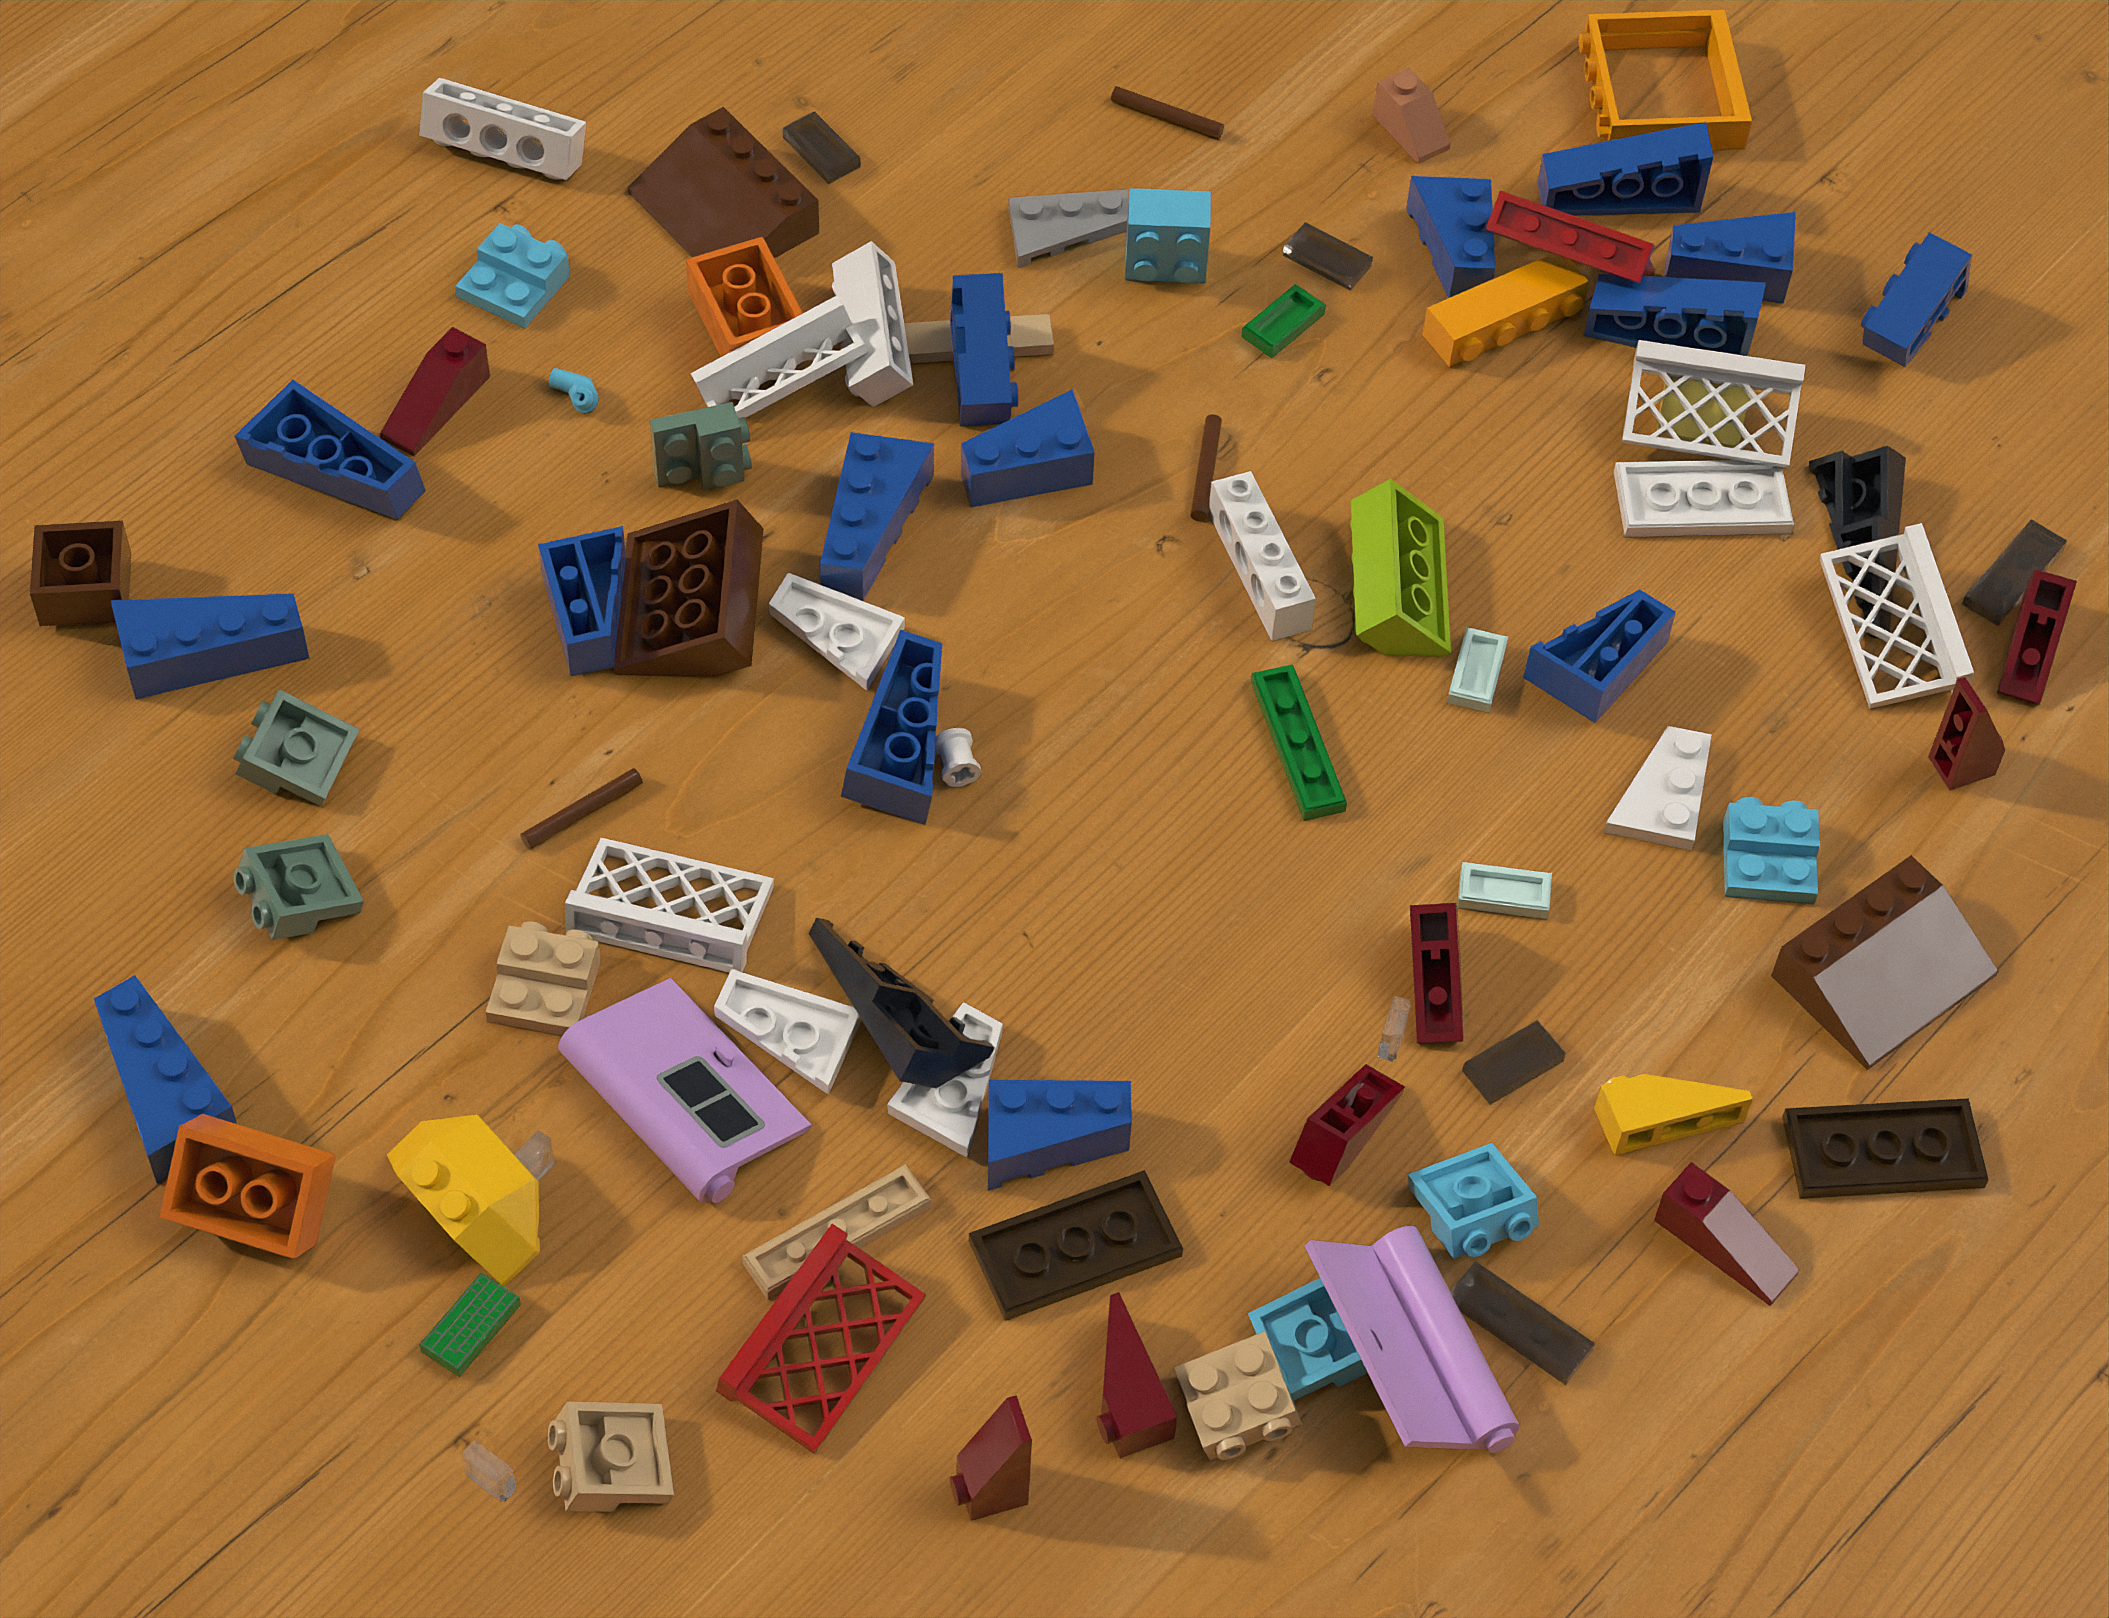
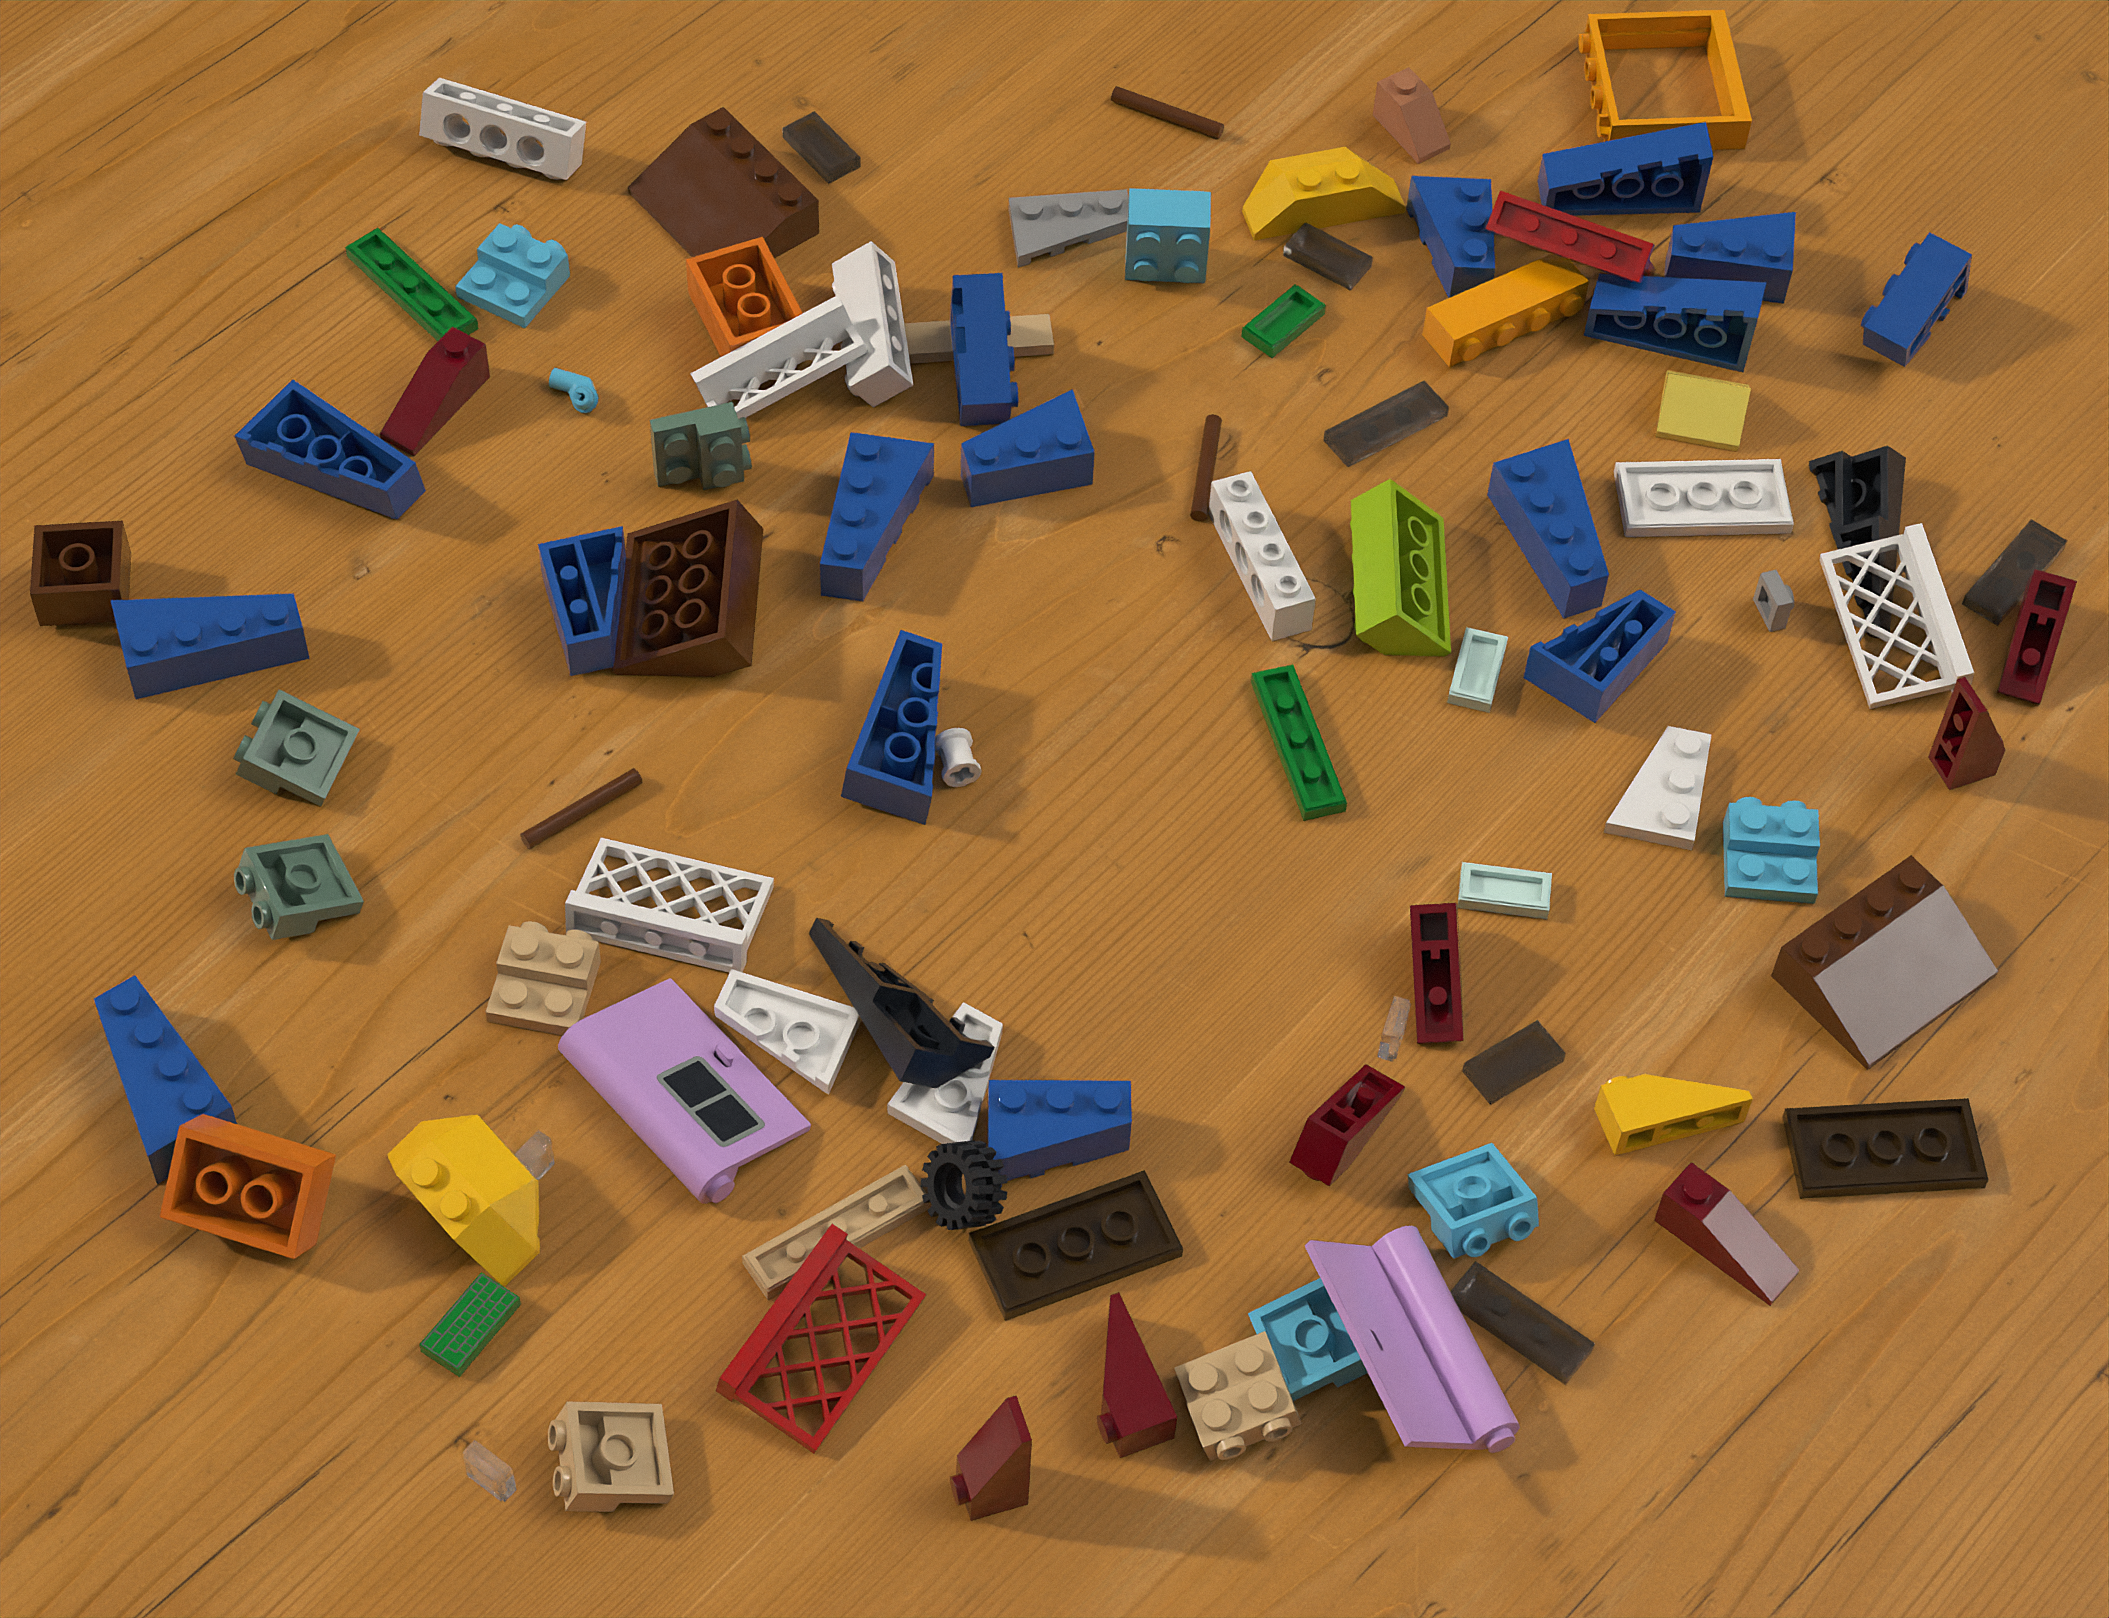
(409, 285): none -> green tile
(837, 626): white wing -> none
(981, 1180): none -> black tyre
(1320, 190): none -> yellow wedge
(1386, 423): none -> clear smoke tile
(1552, 524): none -> blue wedge
(1718, 369): white fence -> none
(1773, 600): none -> light grey plate

